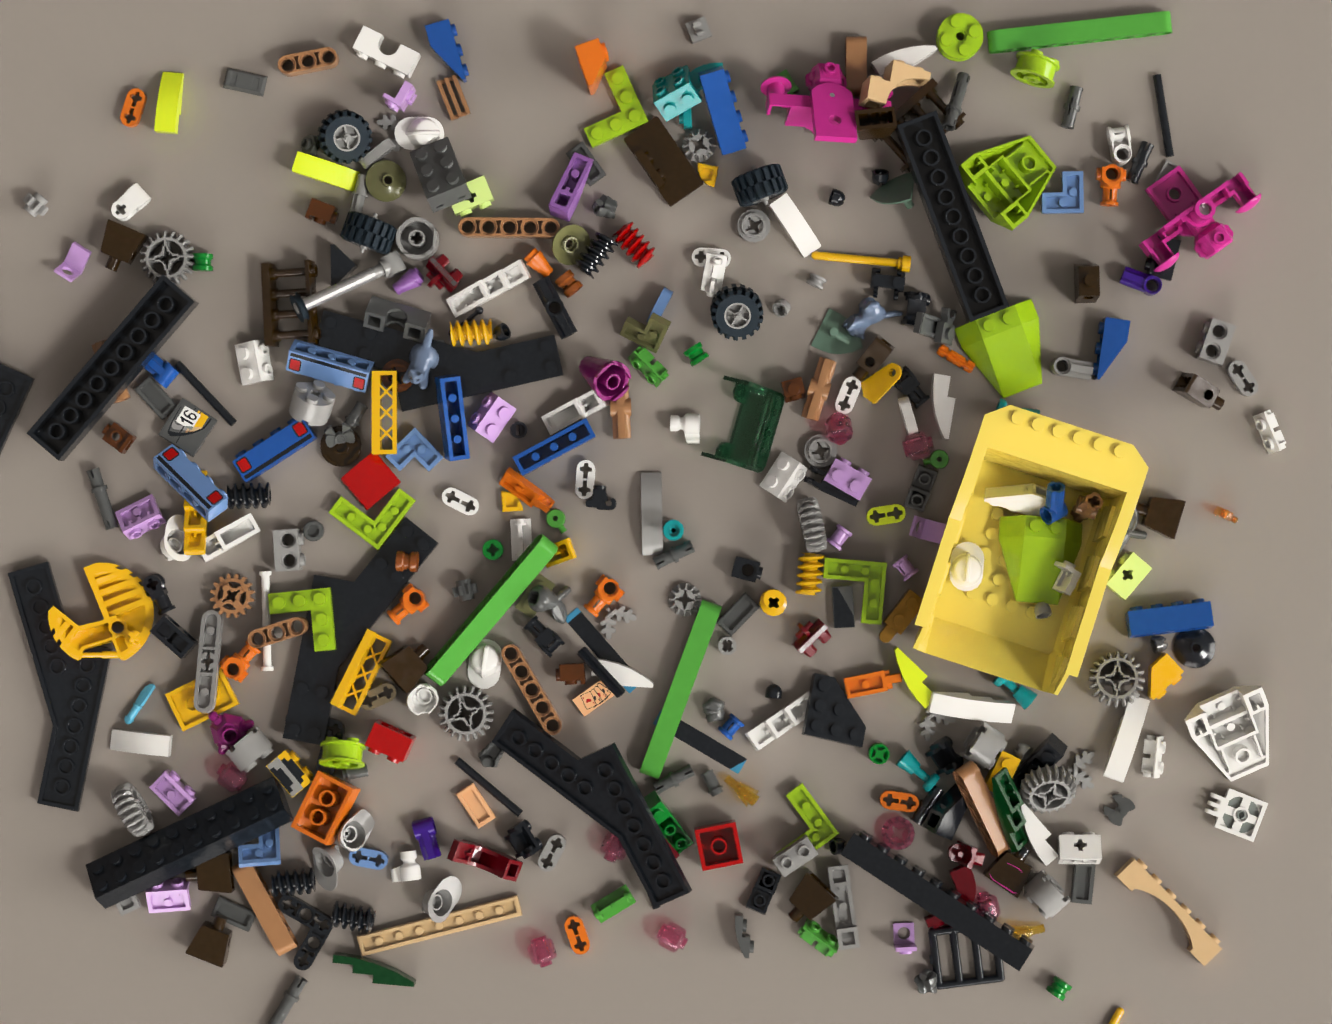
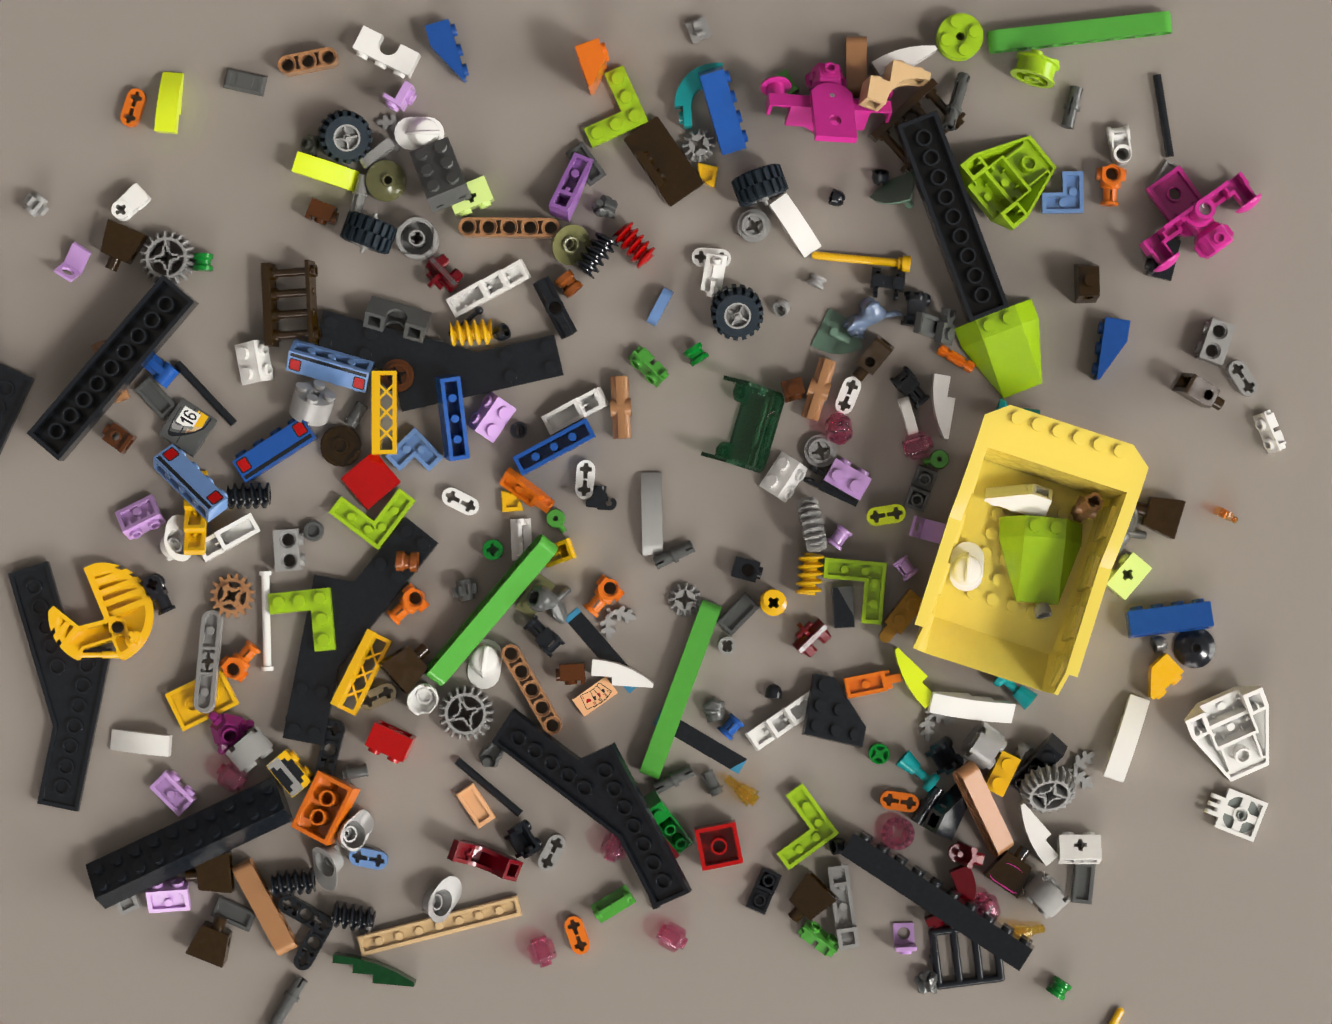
(102, 498): dark grey pin -> none
(132, 809): light grey gear -> none
(140, 701): medium azure piece -> none
(174, 636): black brick -> none
(261, 854): medium blue plate -> none
(268, 632): medium nougat beam -> none
(339, 437): dark grey piece -> none
(341, 265): black slope -> none
(342, 753): lime wheel -> none
(388, 266): piece -> none
(409, 870): white piece -> none
(410, 280): medium lavender cone -> none
(422, 358): sand blue animal -> none
(425, 833): dark purple piece -> none
(447, 80): medium nougat tile -> none
(538, 262): orange cone -> none
(601, 672): black axle -> none
(605, 377): magenta cone -> none
(647, 335): olive plate -> none
(667, 530): teal piece -> none
(675, 93): teal bracket -> none
(689, 424): white piece -> none
(745, 944): dark grey slope -> none
(795, 855): light grey brick -> none
(874, 122): dark brown torso -> none
(880, 382): yellow piece -> none
(1008, 809): dark green slope -> none
(1055, 506): blue piece -> none
(1067, 578): white bracket -> none
(1074, 368): light grey piece -> none
(1116, 816): dark grey piece -> none
(1126, 679): light grey gear -> none
(1138, 280): dark purple piece -> none
(1139, 162): black pin -> none
(1153, 764): white hinge -> none
(1201, 945): tan arch -> none

